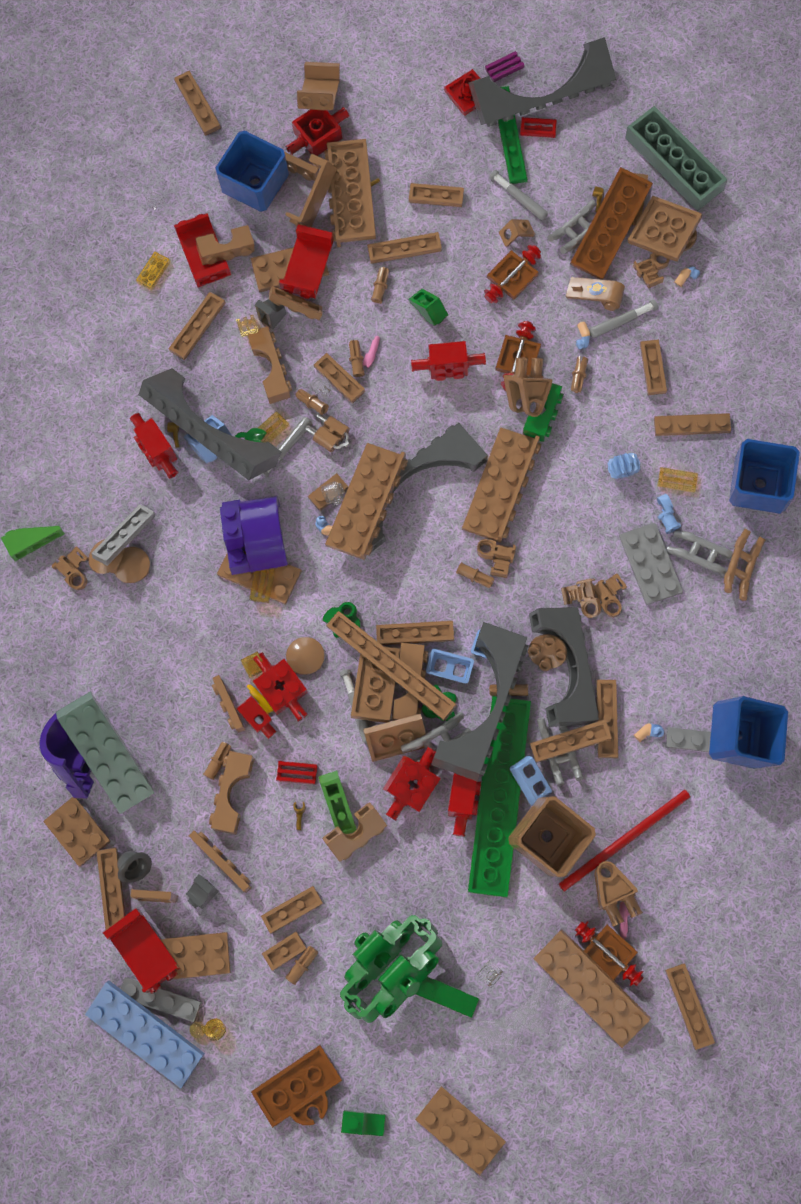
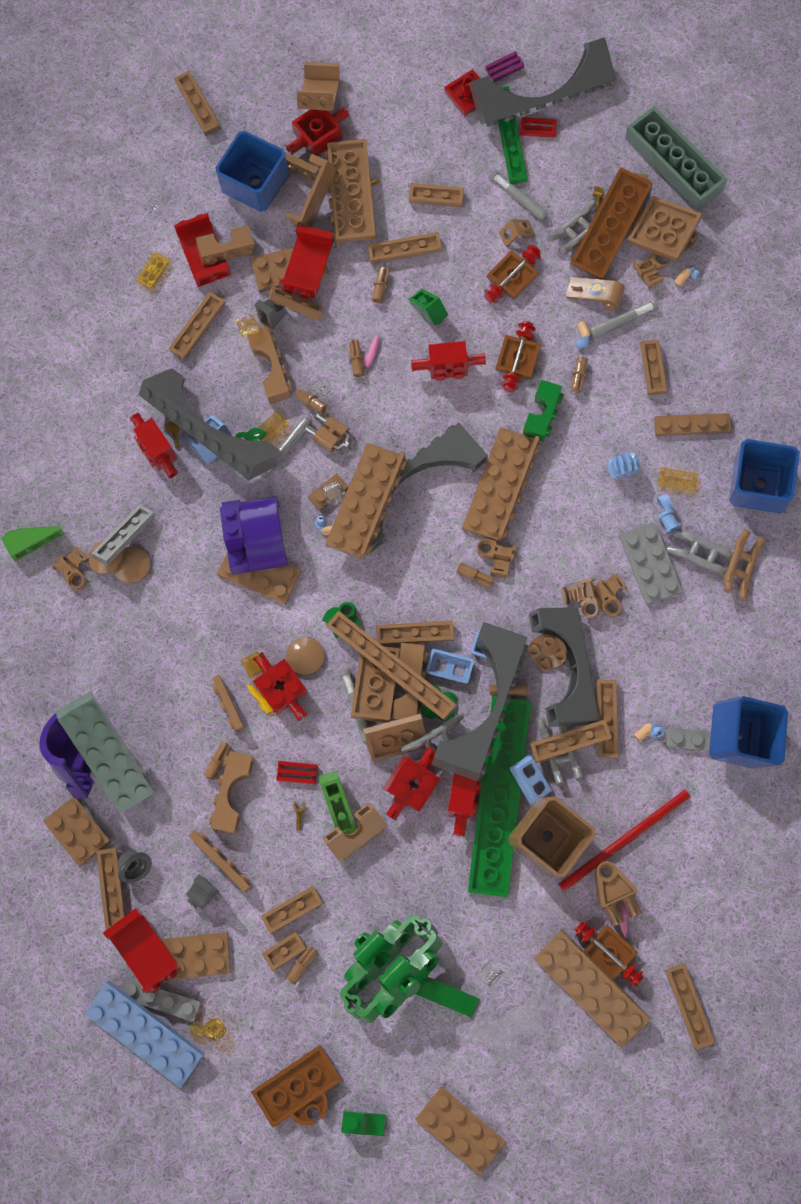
(154, 896): medium nougat tile -> none
(250, 710): red torso -> none
(269, 586): clear yellow tile -> none
(339, 378): medium nougat plate -> none
(527, 387): medium nougat piece -> none

